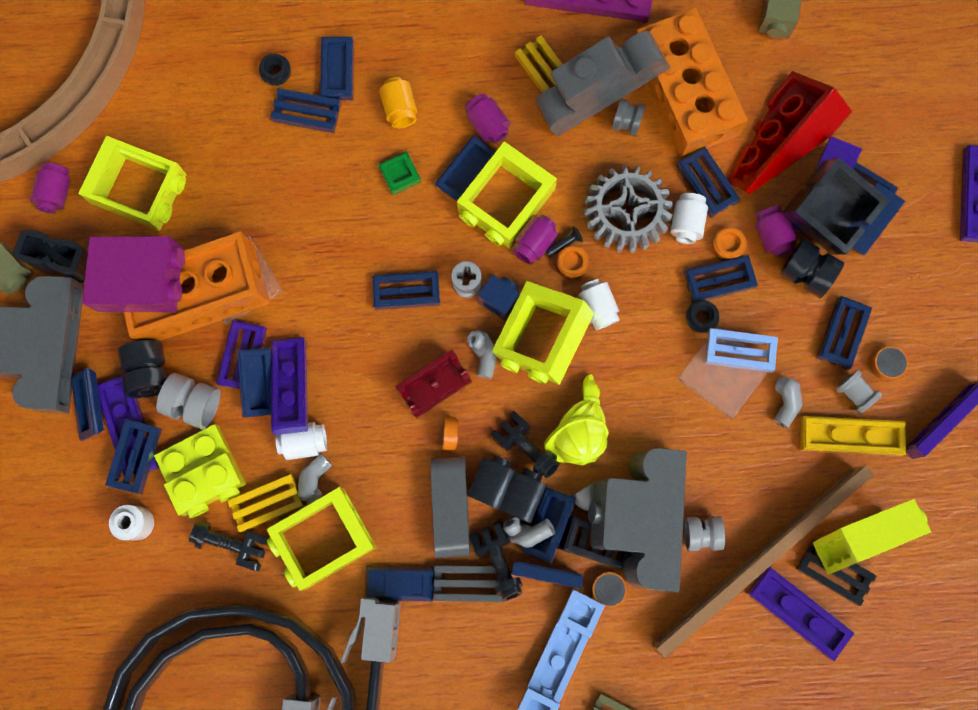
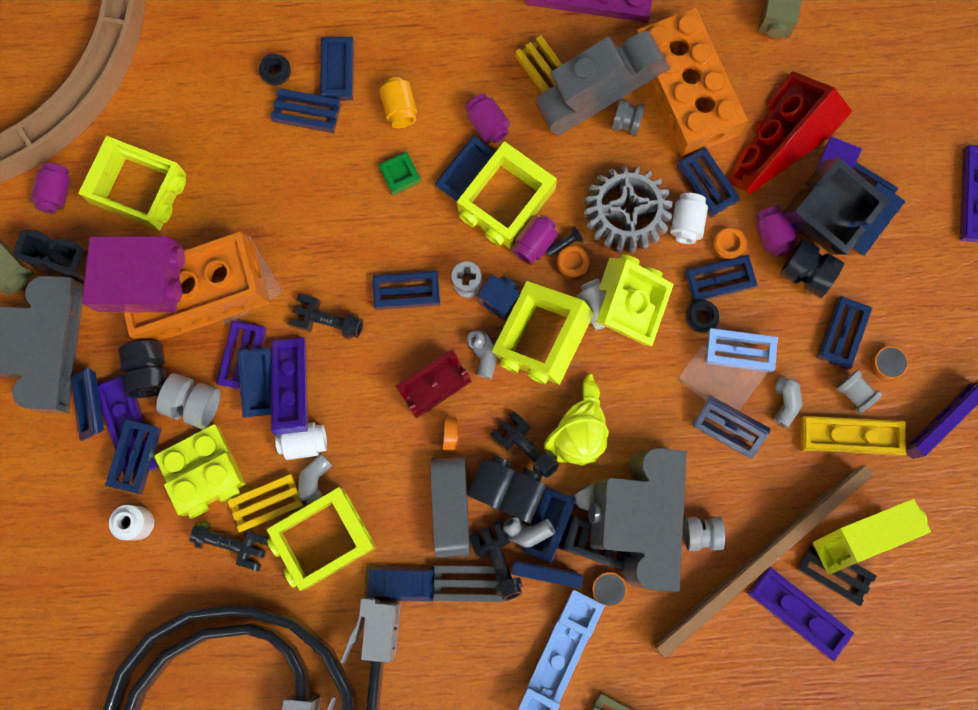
(350, 326): none -> black hinge
(633, 299): none -> neon yellow plate
(742, 419): none -> dark blue tile

